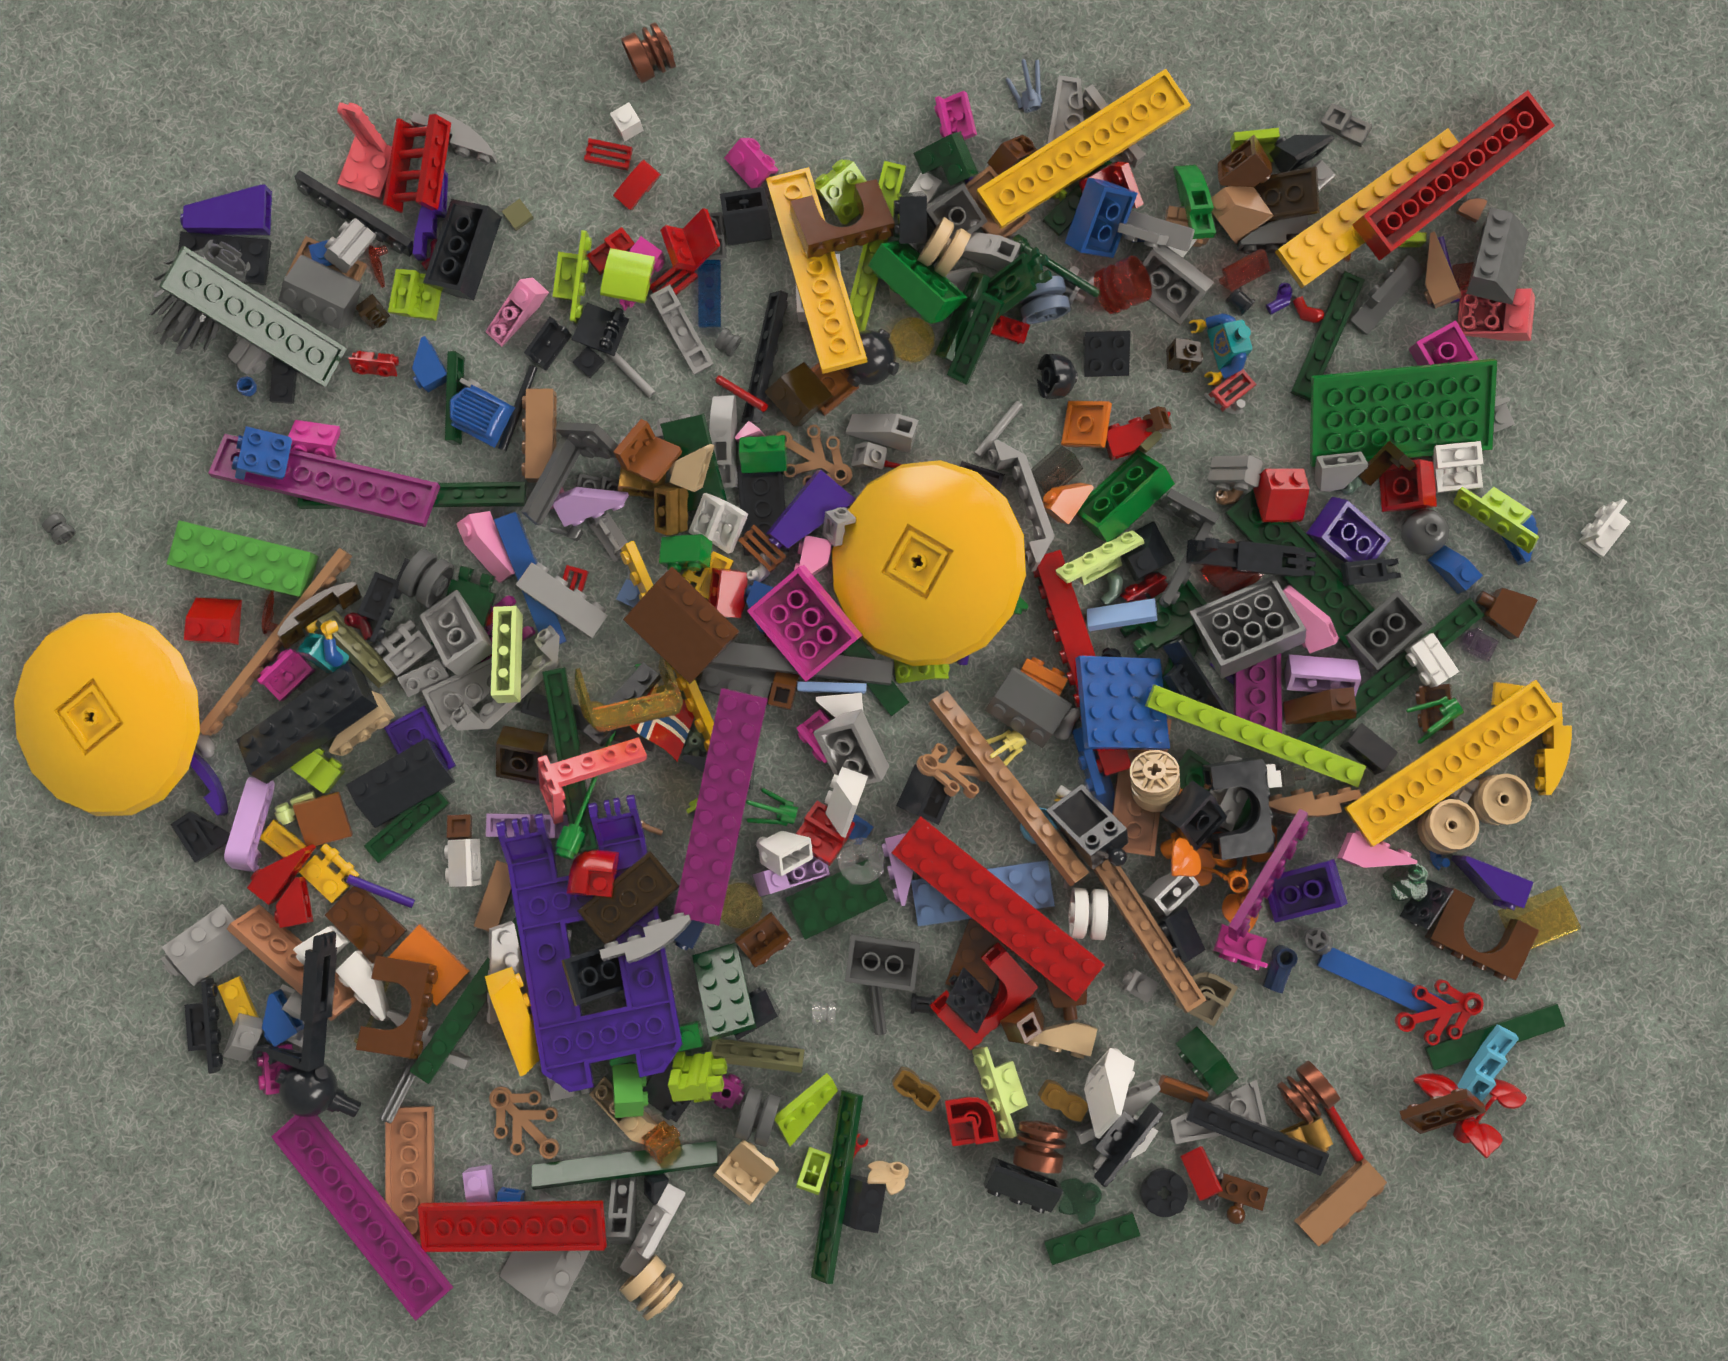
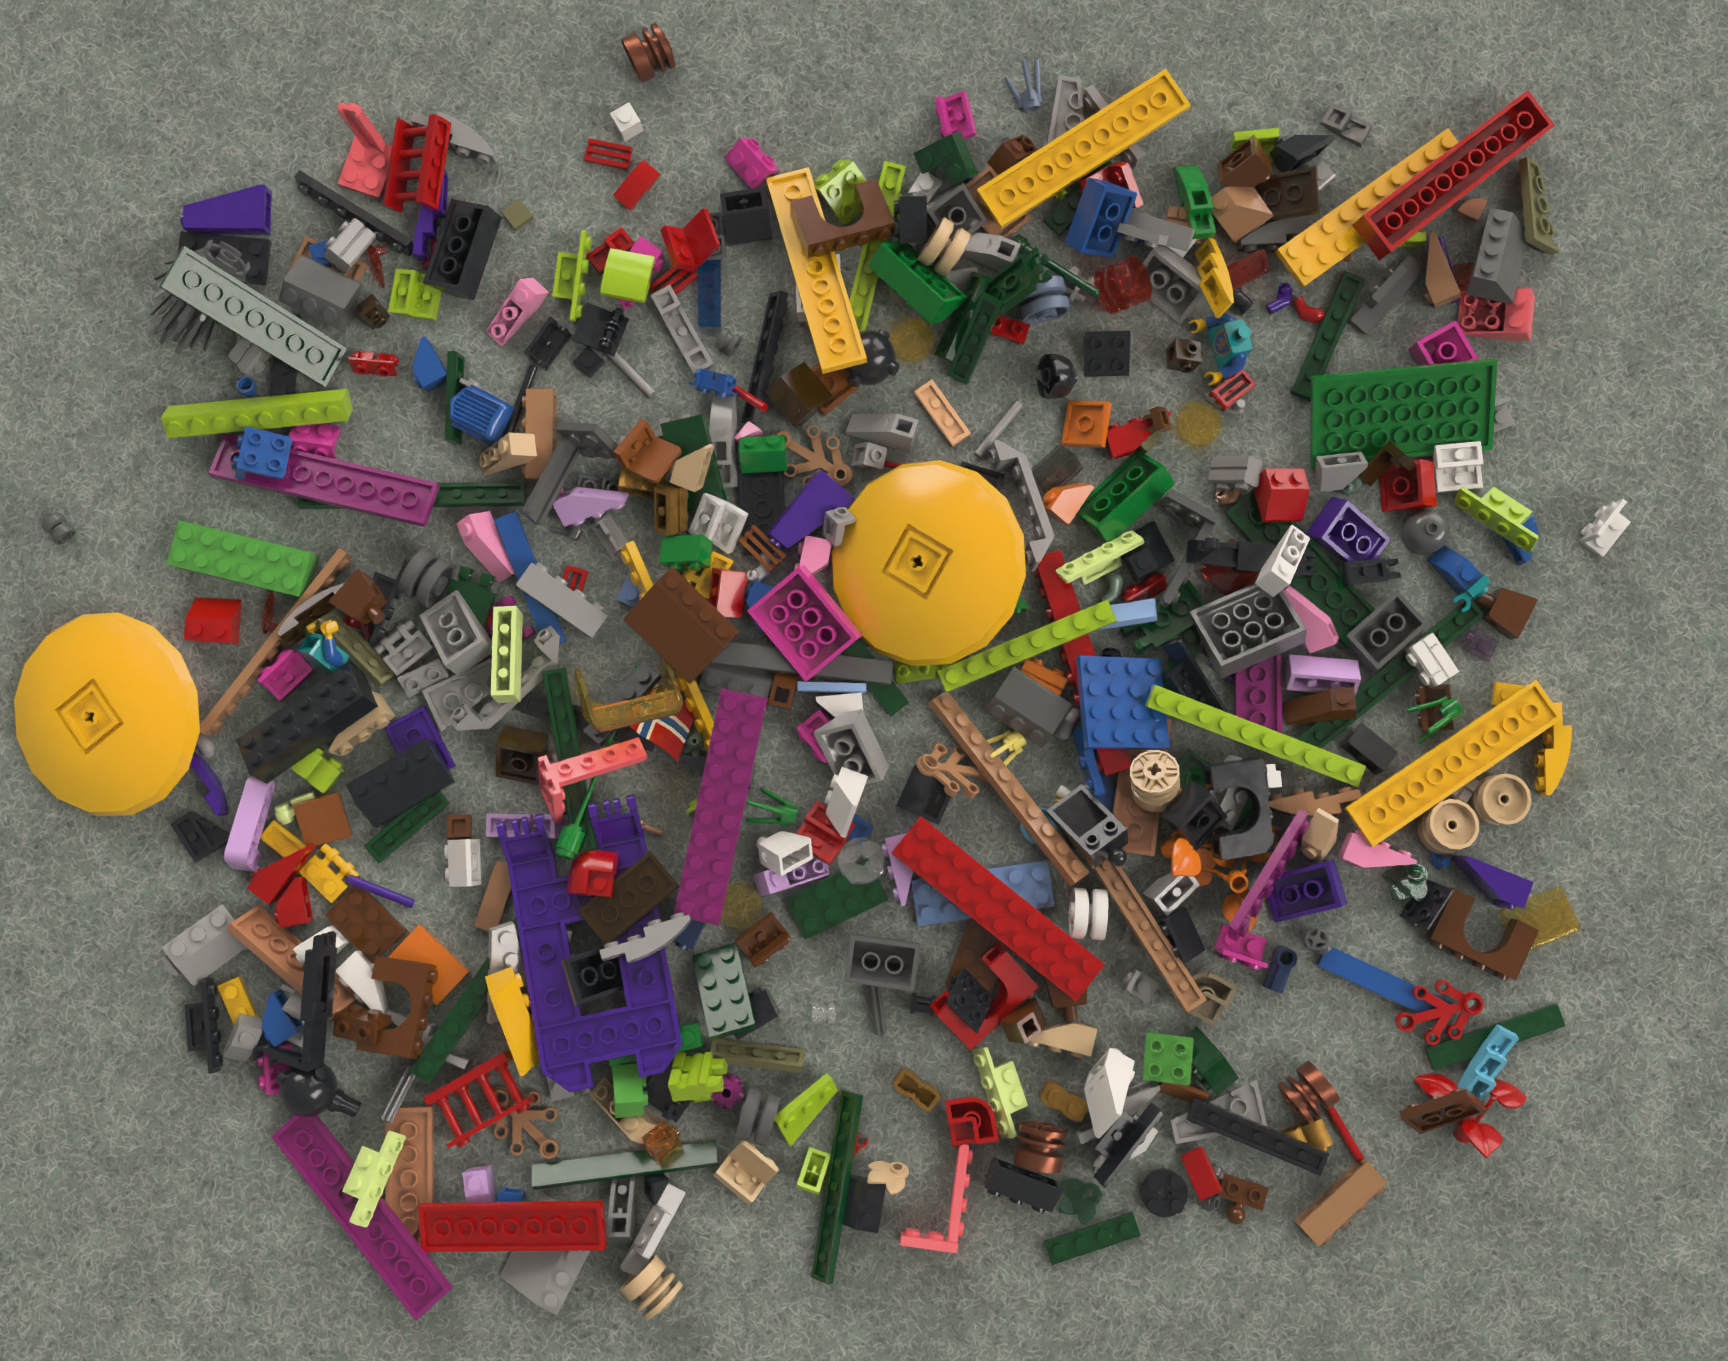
(257, 413): none -> lime brick
(360, 598): none -> reddish brown torso
(360, 1024): none -> reddish brown bracket
(371, 1175): none -> yellowish green bracket
(461, 1087): none -> red fence
(508, 452): none -> tan slope
(722, 386): none -> blue hinge
(936, 1240): none -> coral bracket
(942, 413): none -> light nougat tile
(1027, 646): none -> lime plate
(1168, 1058): none -> bright green bracket
(1198, 424): none -> clear yellow tile
(1215, 277): none -> yellow slope
(1283, 562): none -> white slope
(1320, 835): none -> tan slope
(1477, 589): none -> teal plate
(1535, 207): none -> olive wing

